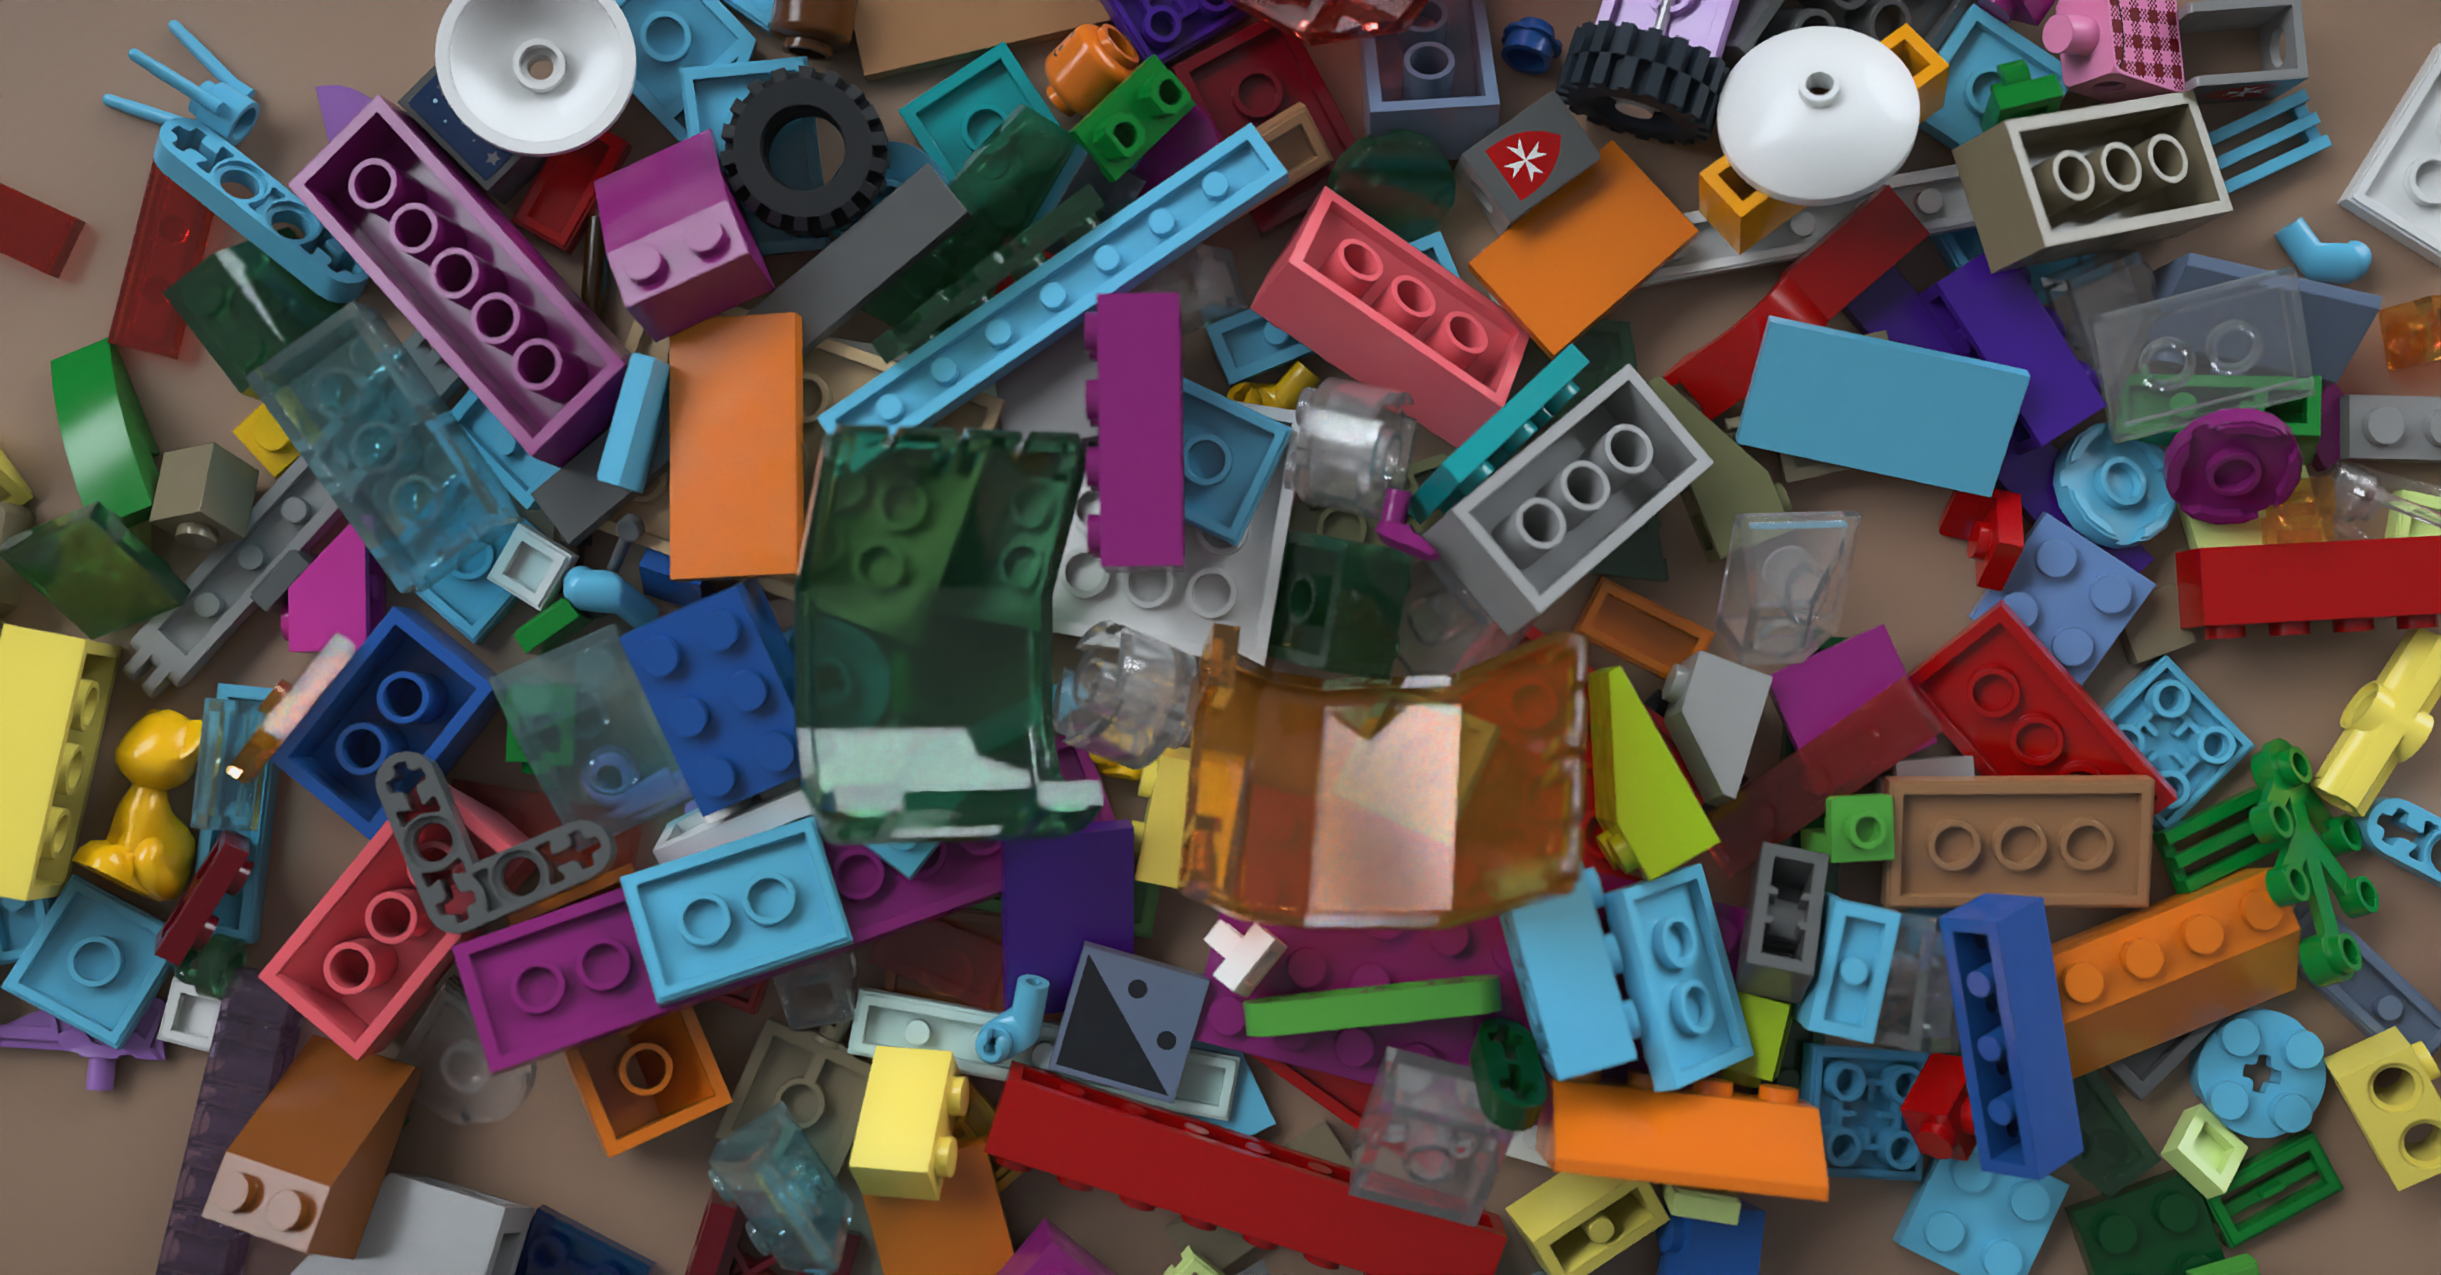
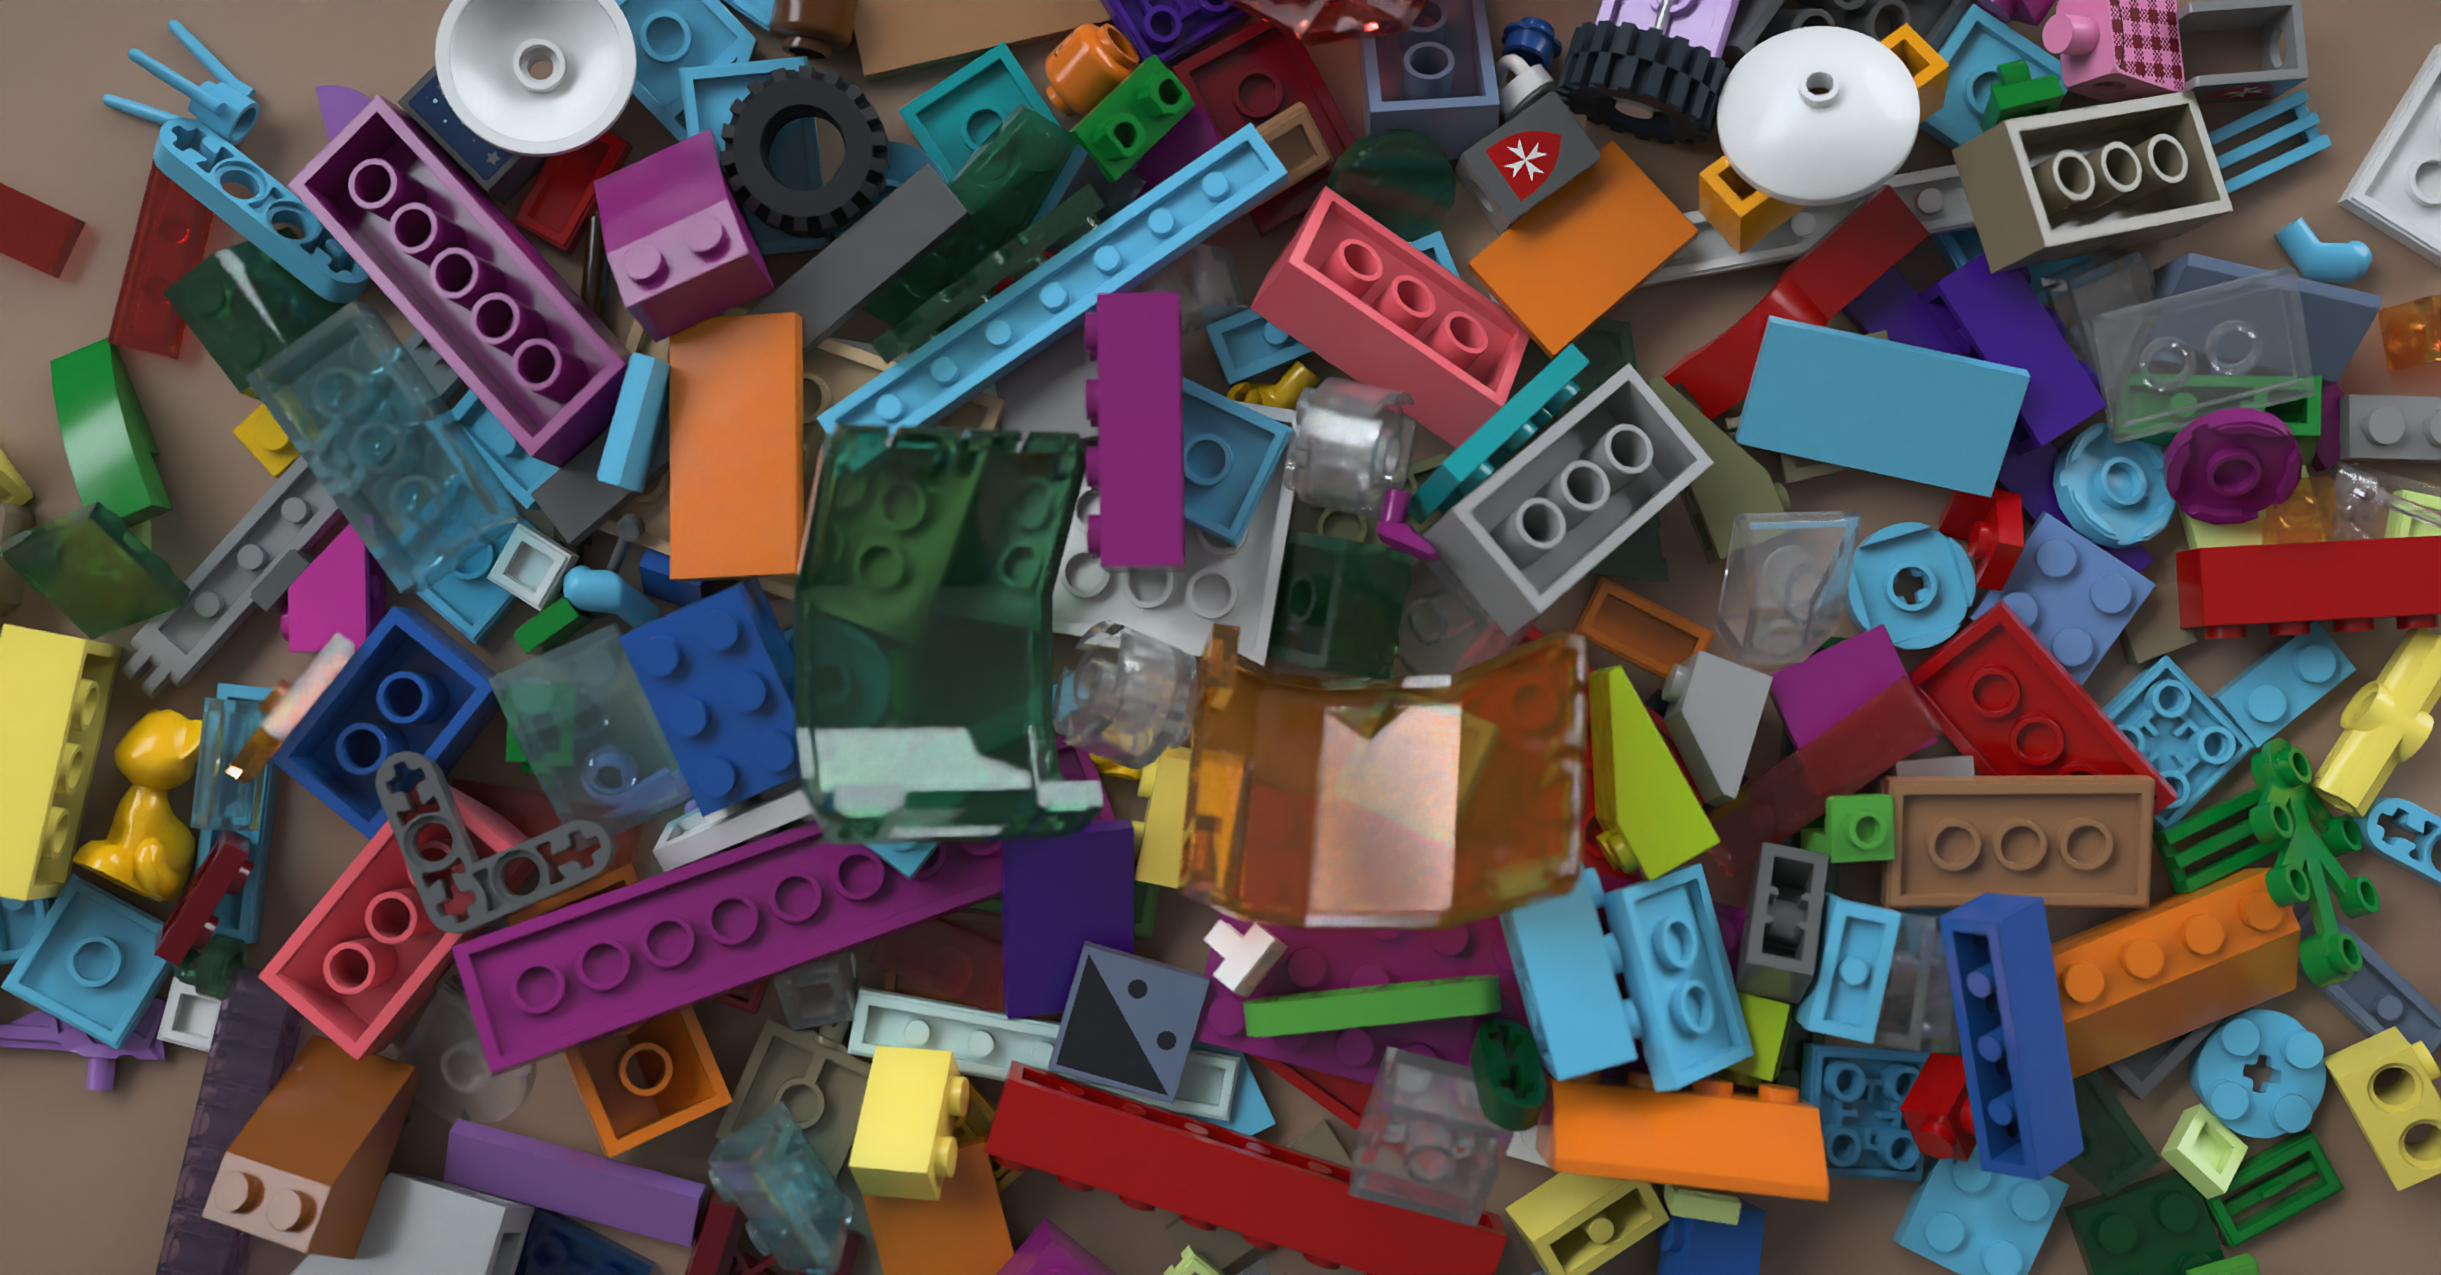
(204, 496): dark tan brick -> none
(574, 1182): none -> medium lavender tile
(736, 911): medium azure tile -> none
(1017, 1026): medium azure arm -> none
(1524, 89): none -> white tile
(1924, 554): none -> medium azure plate
(2283, 683): none -> medium azure plate

